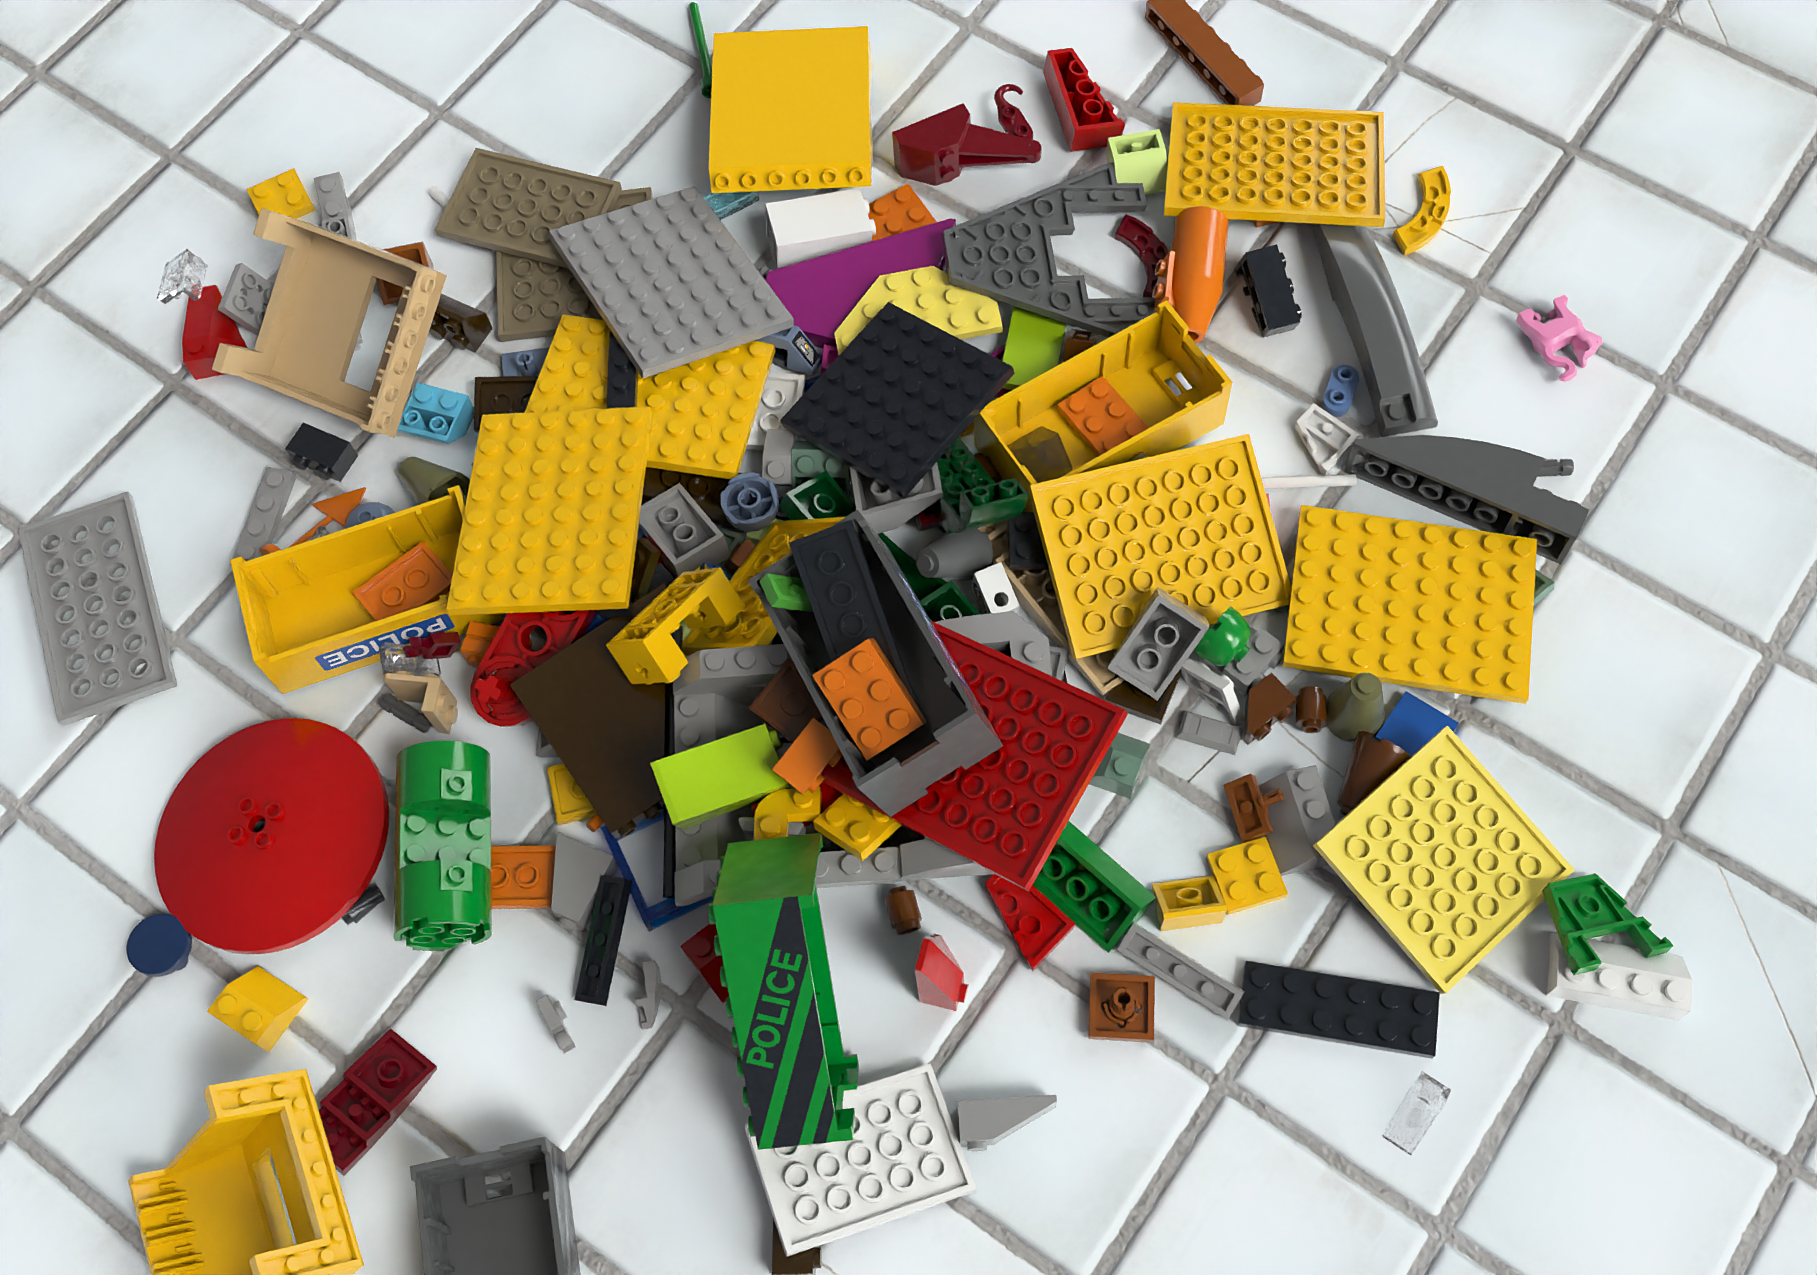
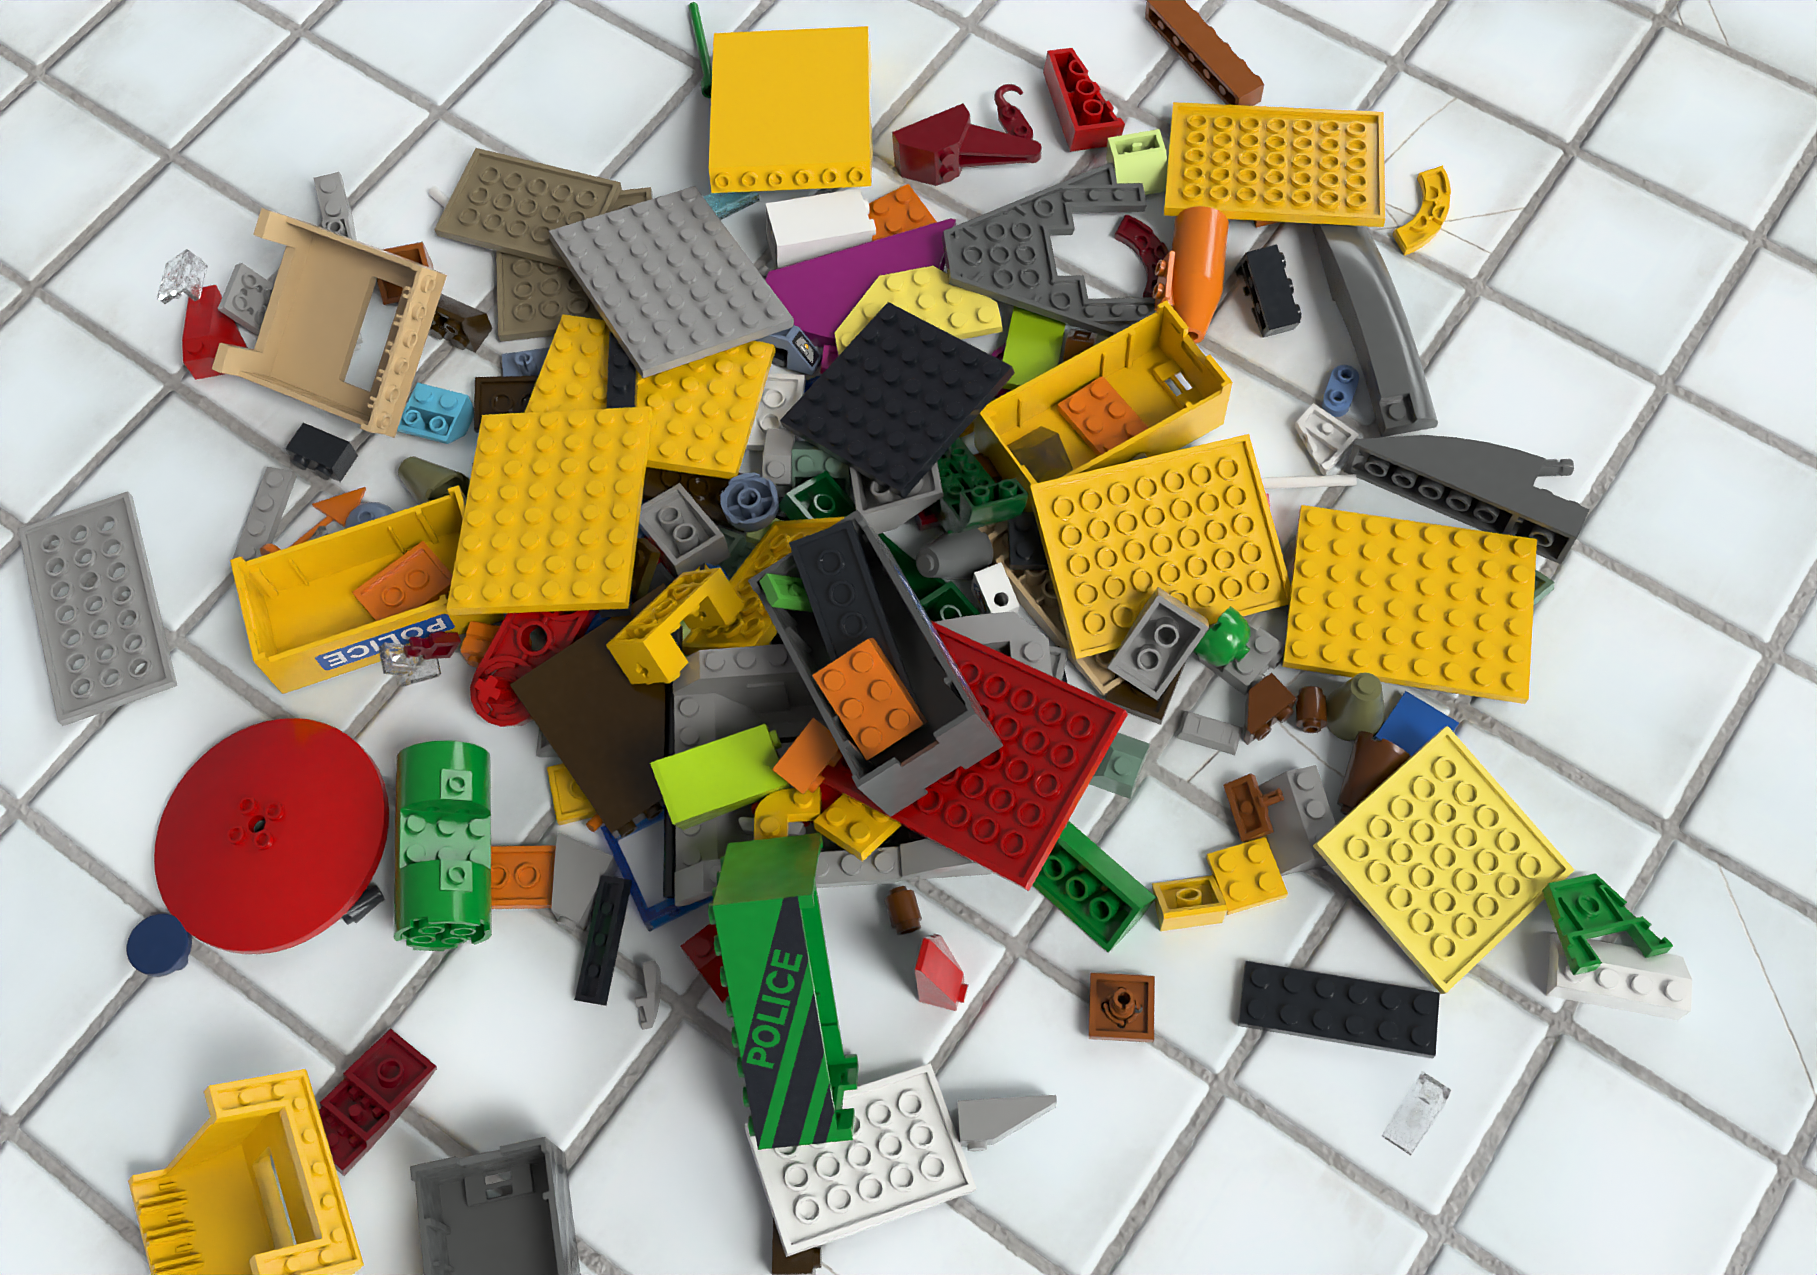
(258, 1007): yellow slope -> none
(282, 195): yellow plate -> none
(405, 712): dark grey axle -> none
(437, 700): tan bracket -> none
(554, 1015): light grey plate -> none
(739, 555): dark orange tile -> none
(786, 703): reddish brown plate -> none
(1030, 918): red wing -> none
(1180, 971): light grey plate -> none
(1213, 688): white wing -> none
(1560, 330): bright pink animal -> none

